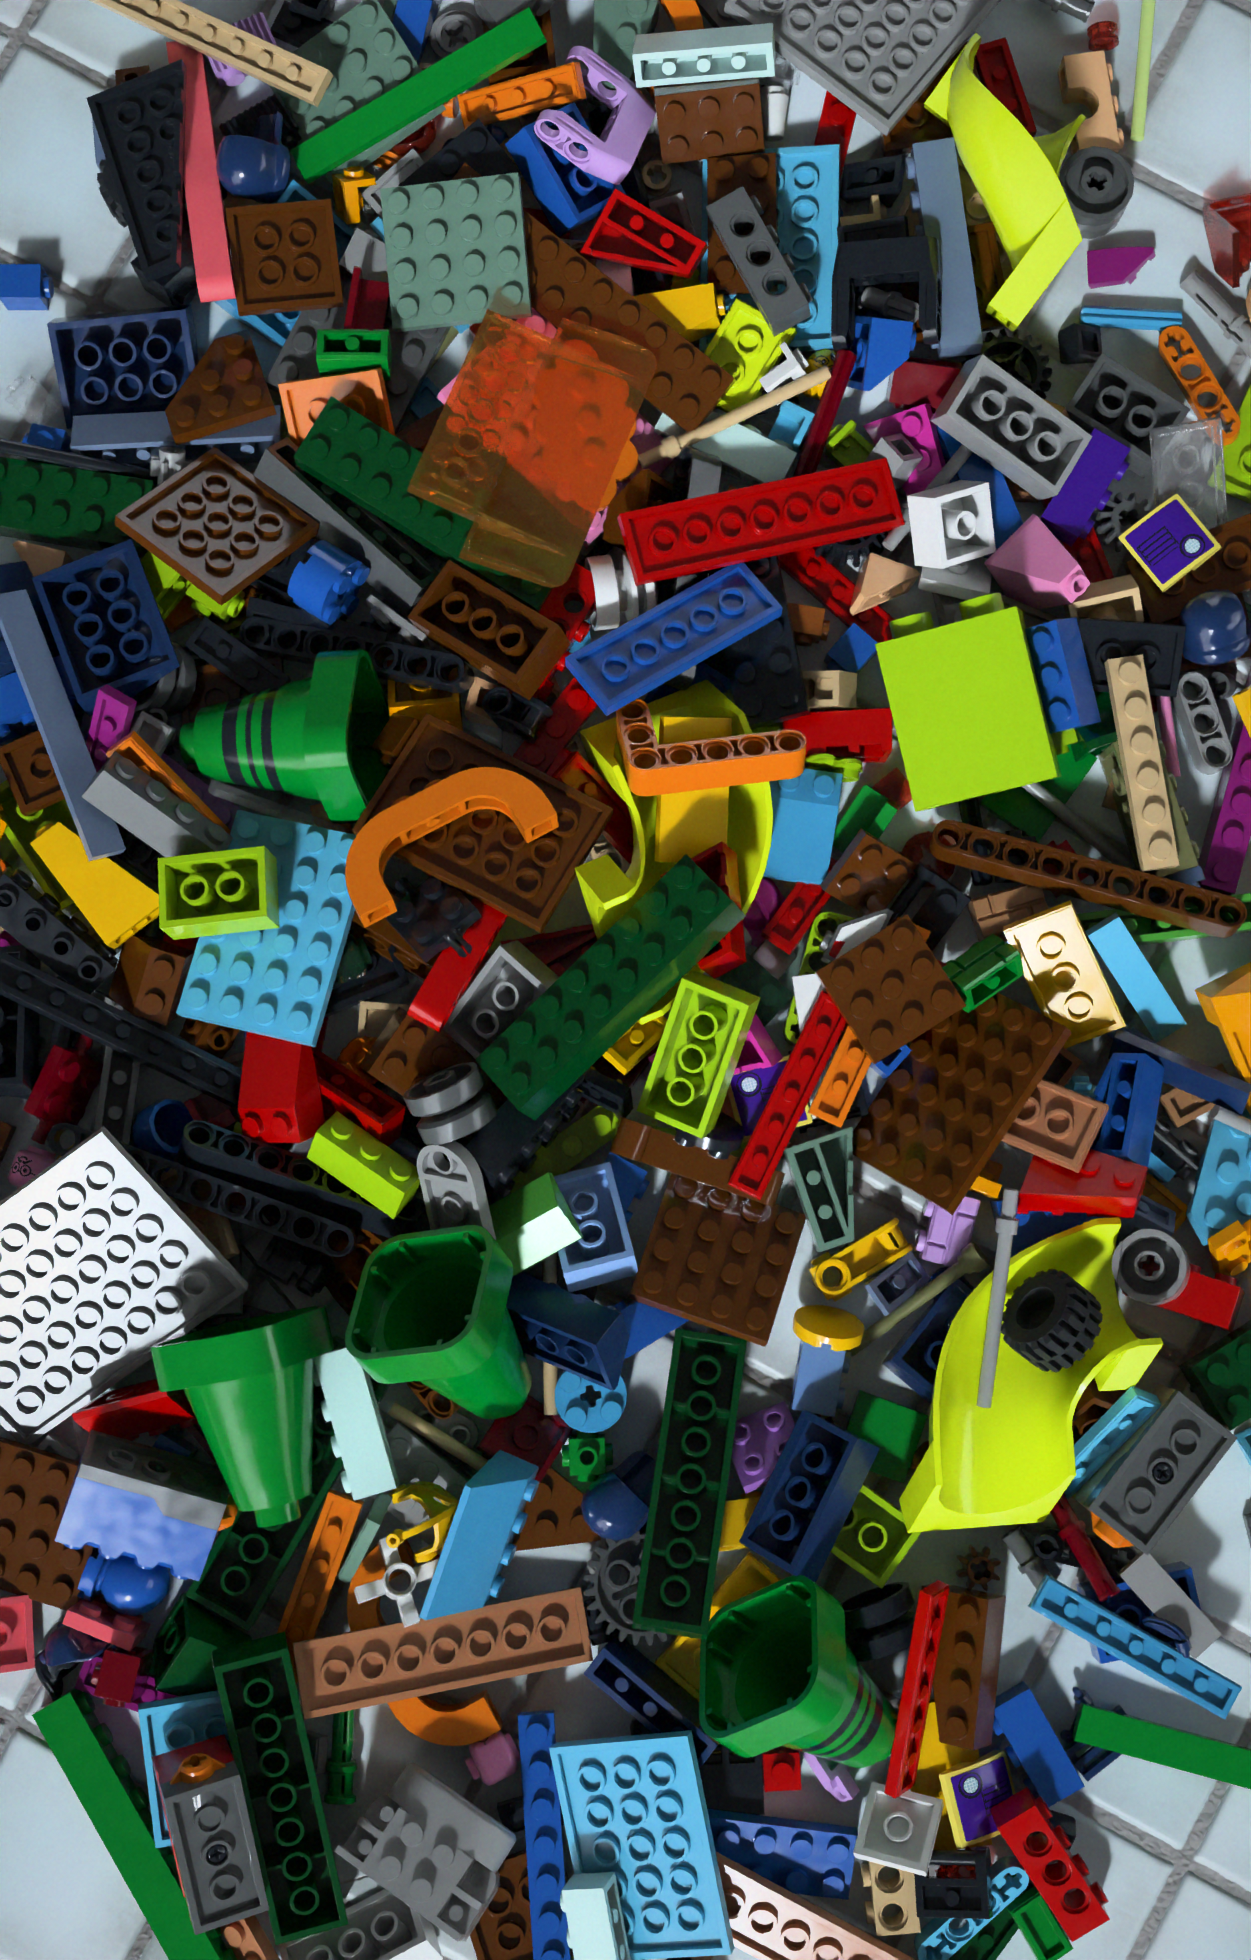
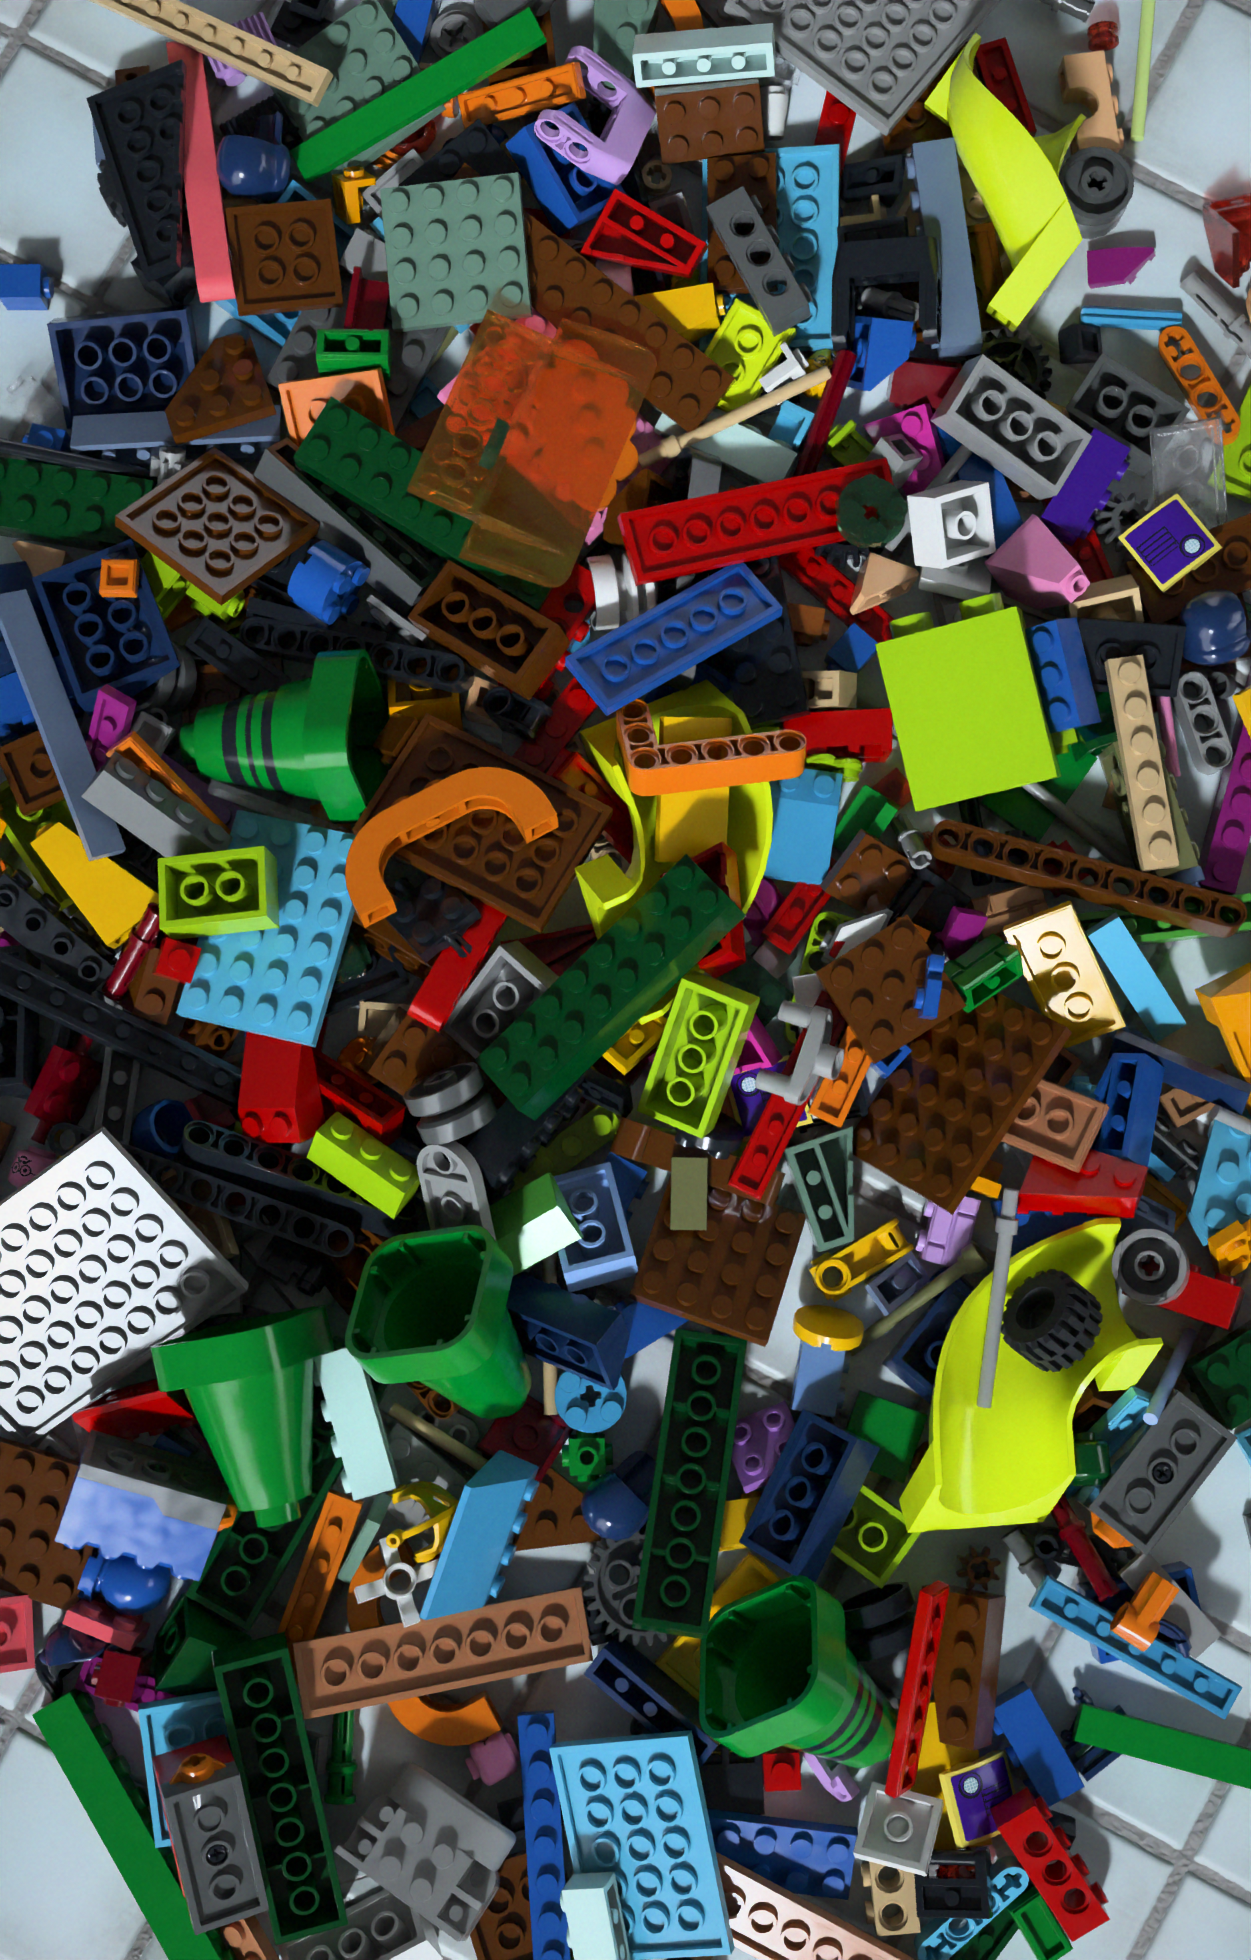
(119, 578): none -> orange tile
(141, 940): none -> dark red pin
(176, 961): none -> red brick
(494, 444): none -> clear green tile
(688, 1193): none -> olive tile
(815, 1057): none -> light grey connector
(884, 498): none -> clear green plate
(910, 842): none -> light grey axle
(928, 996): none -> blue plate
(960, 931): none -> magenta slope
(1091, 1459): none -> dark green head
(1140, 1618): none -> orange piece
(1169, 1376): none -> light blue bar

